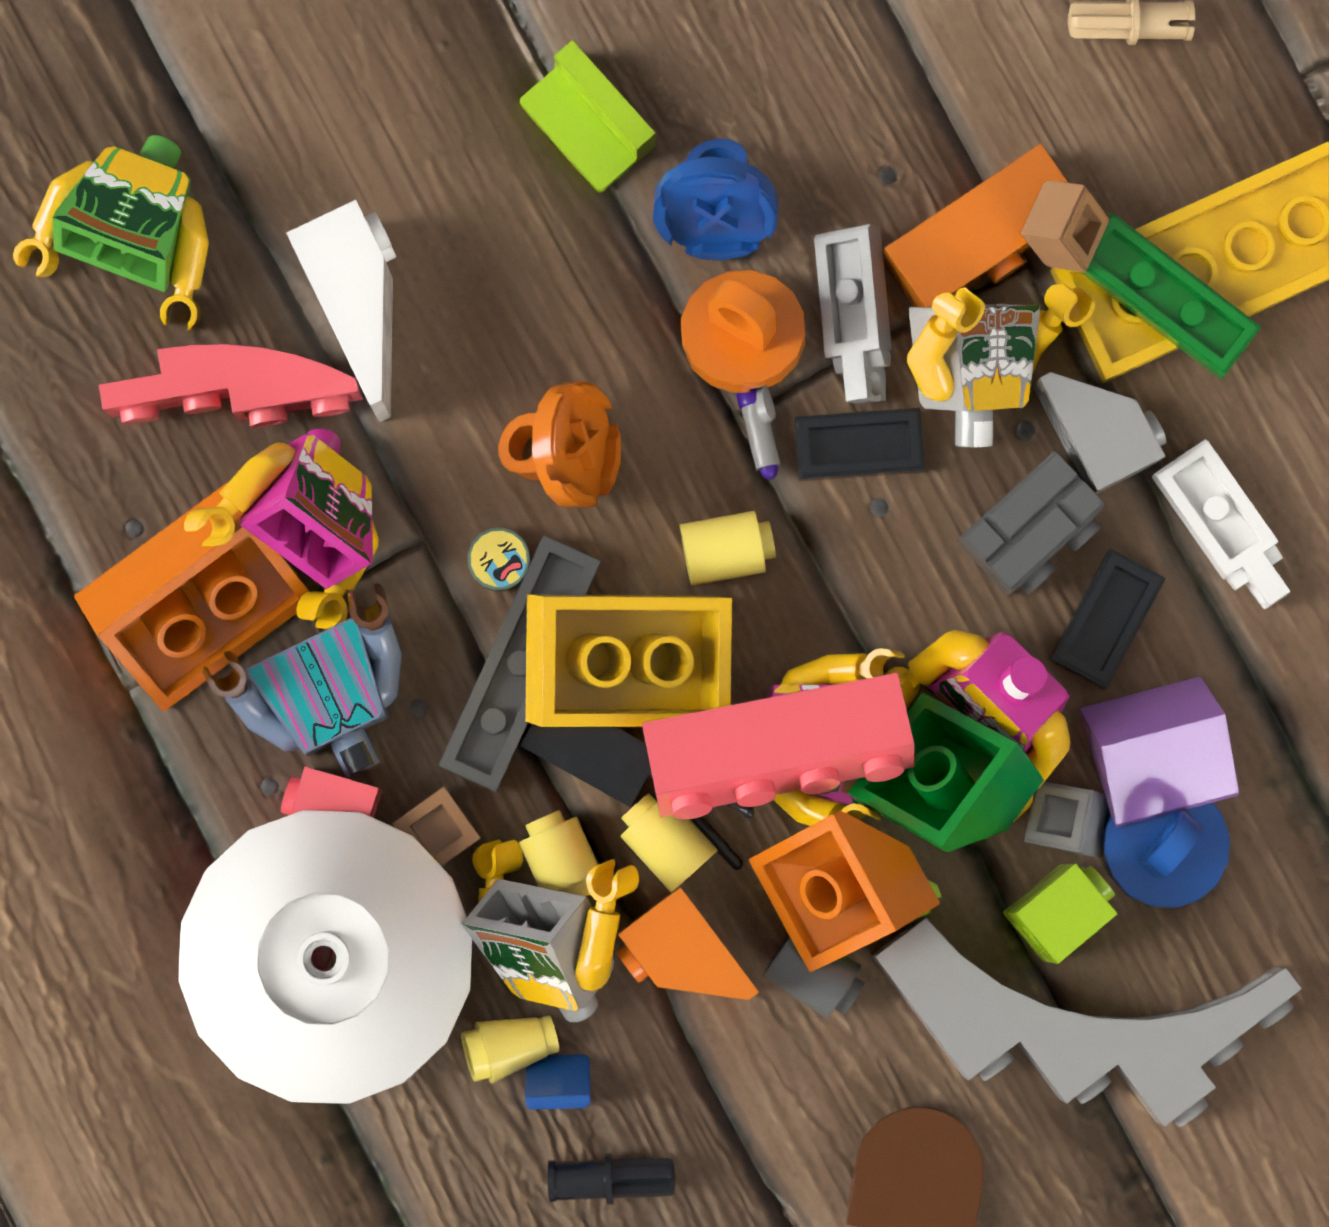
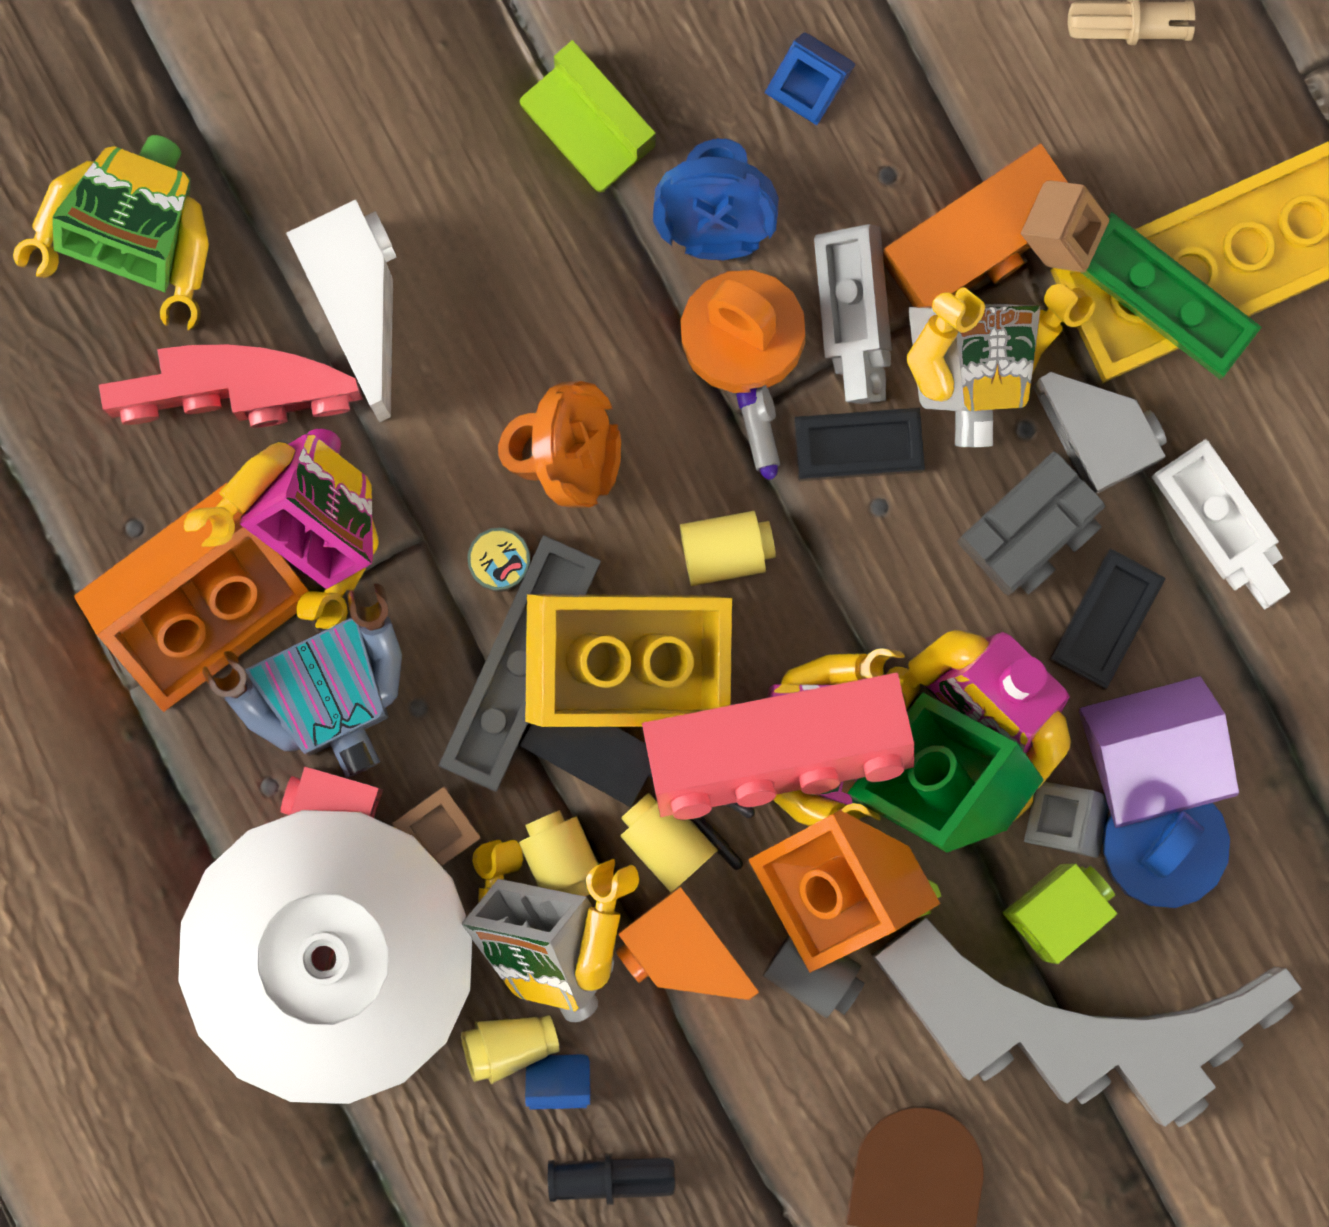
(809, 77): none -> blue slope

